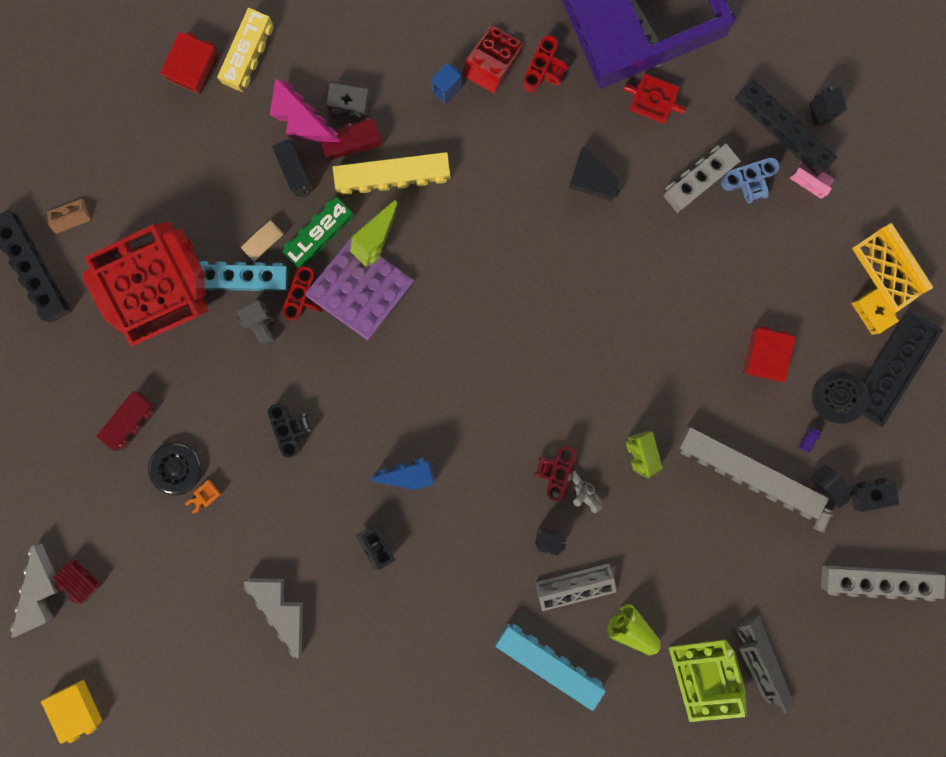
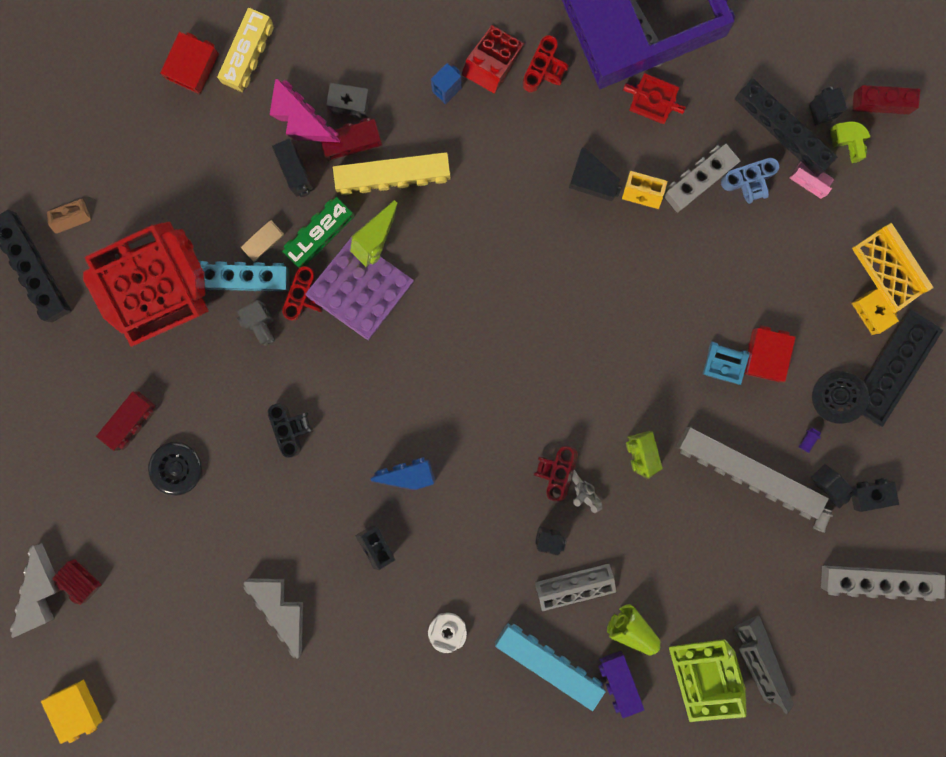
(204, 495): orange plate -> none
(454, 641): none -> white plate
(620, 684): none -> dark purple brick
(644, 190): none -> yellow brick
(724, 369): none -> dark azure plate
(853, 135): none -> lime brick
(886, 99): none -> dark red brick

